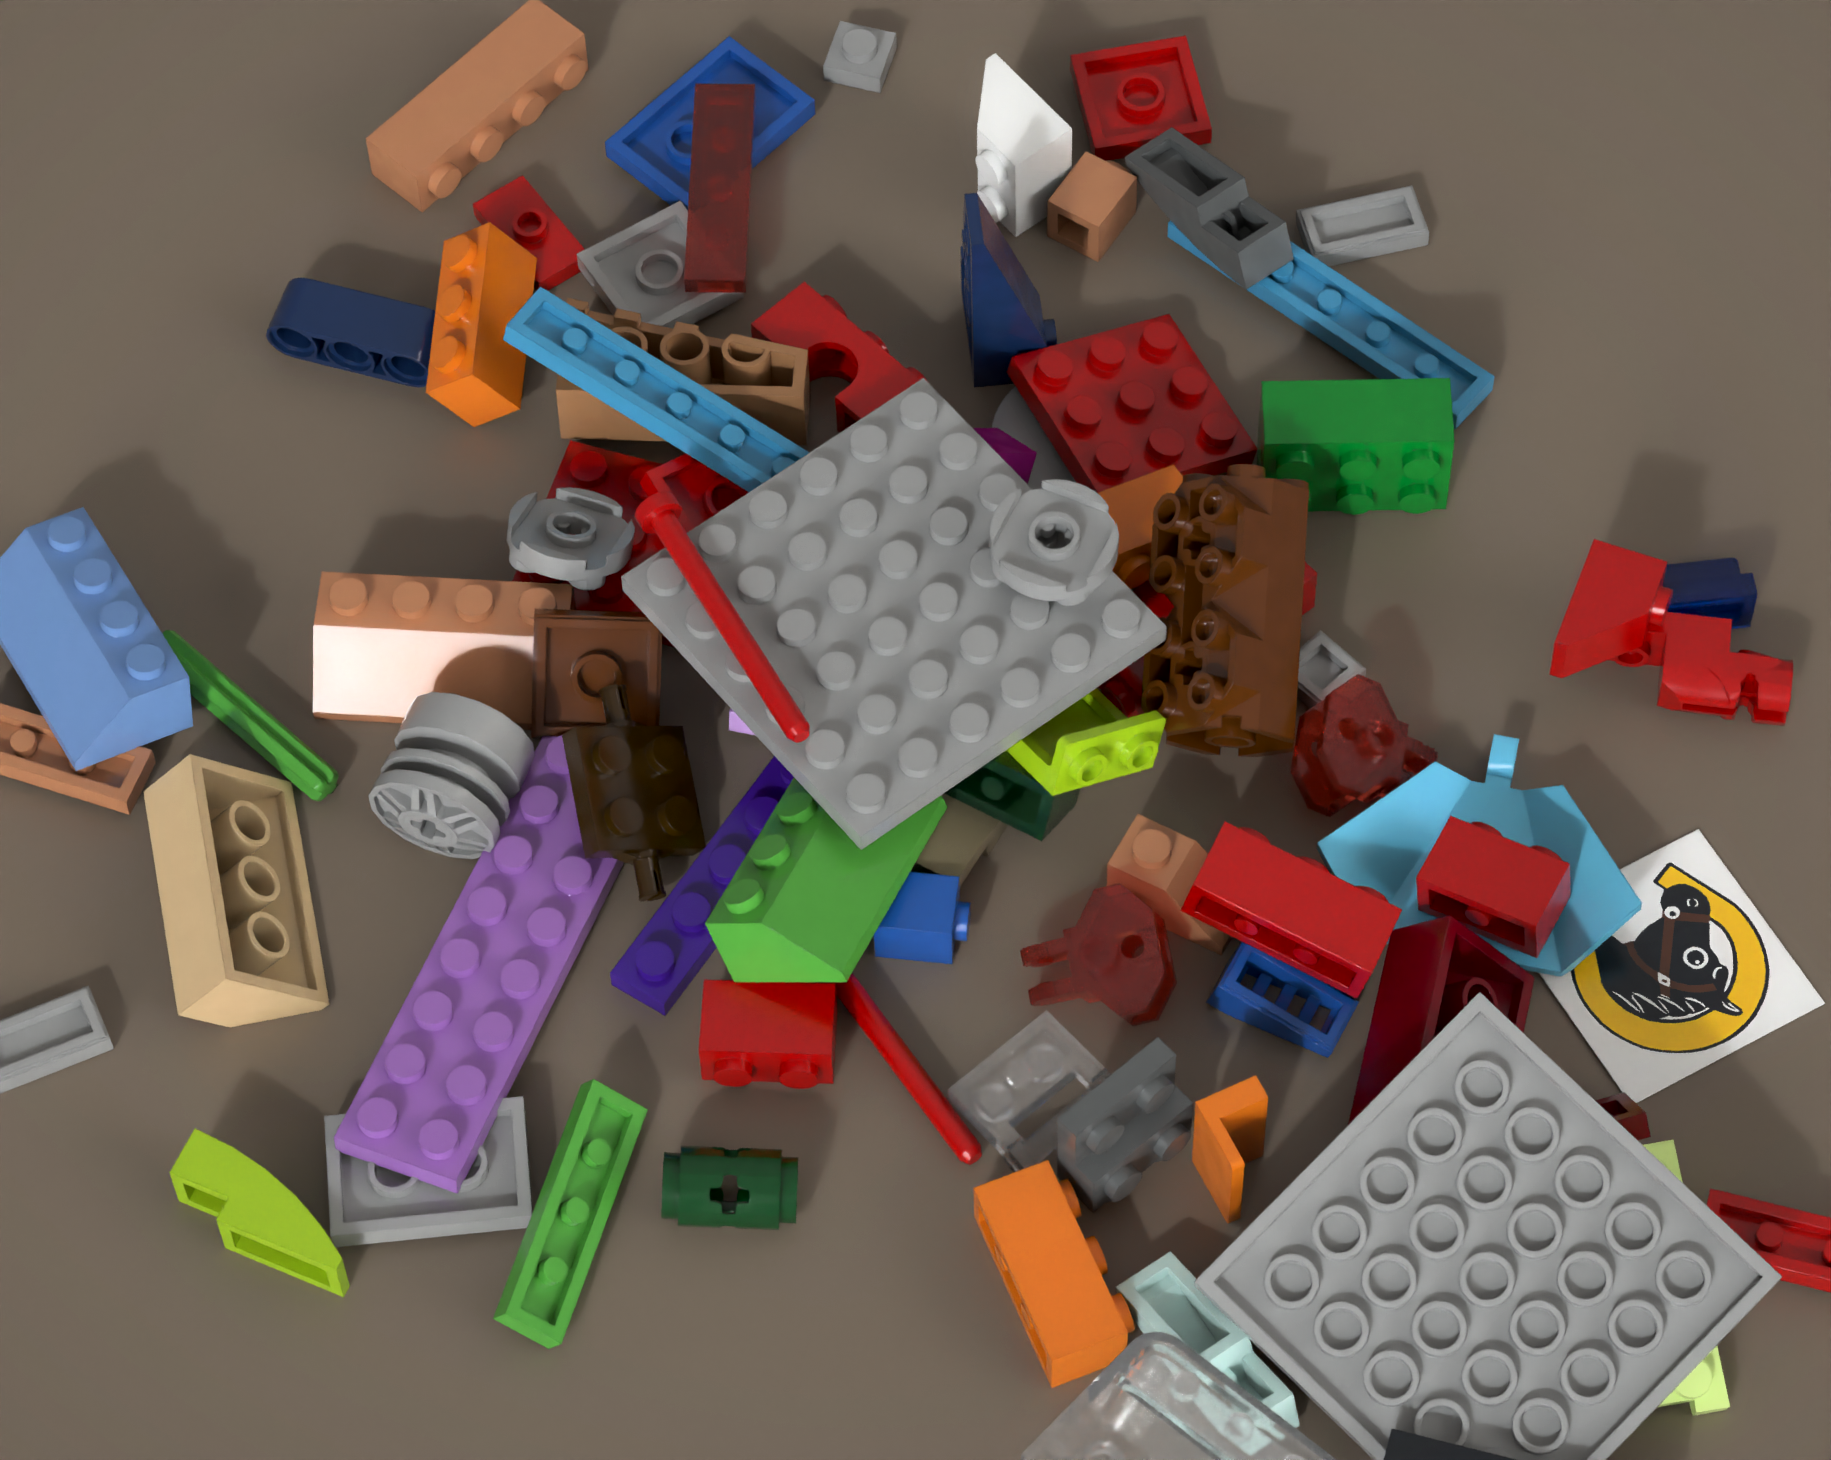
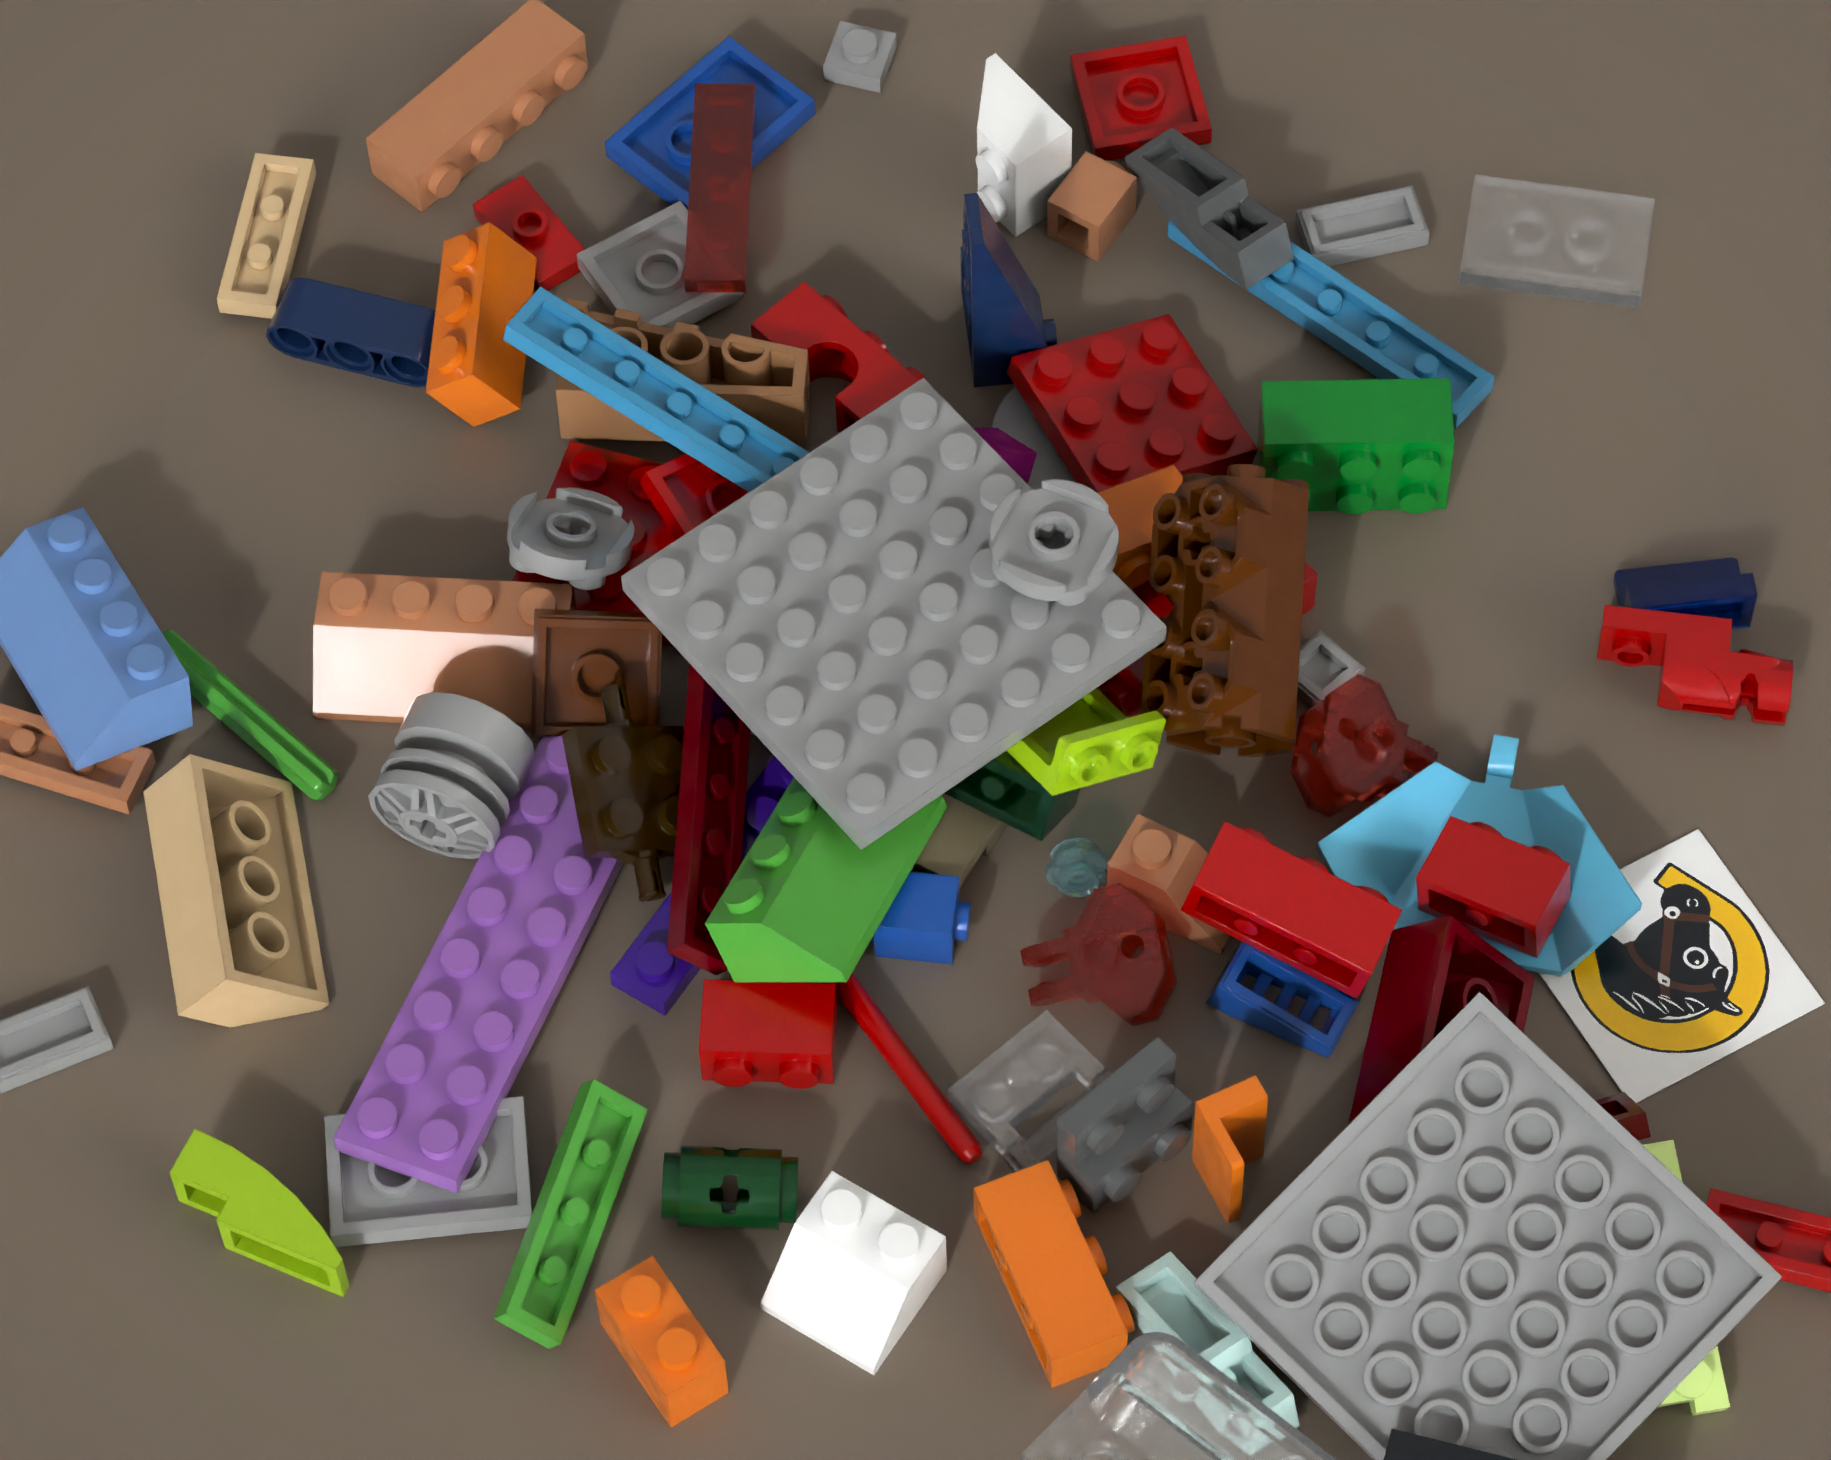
(266, 235): none -> tan plate
(660, 516): red bar -> none
(662, 1341): none -> orange brick
(707, 821): none -> dark red plate
(854, 1272): none -> white slope
(1077, 867): none -> clear light blue plate
(1557, 241): none -> clear tile
(1610, 608): red slope -> none

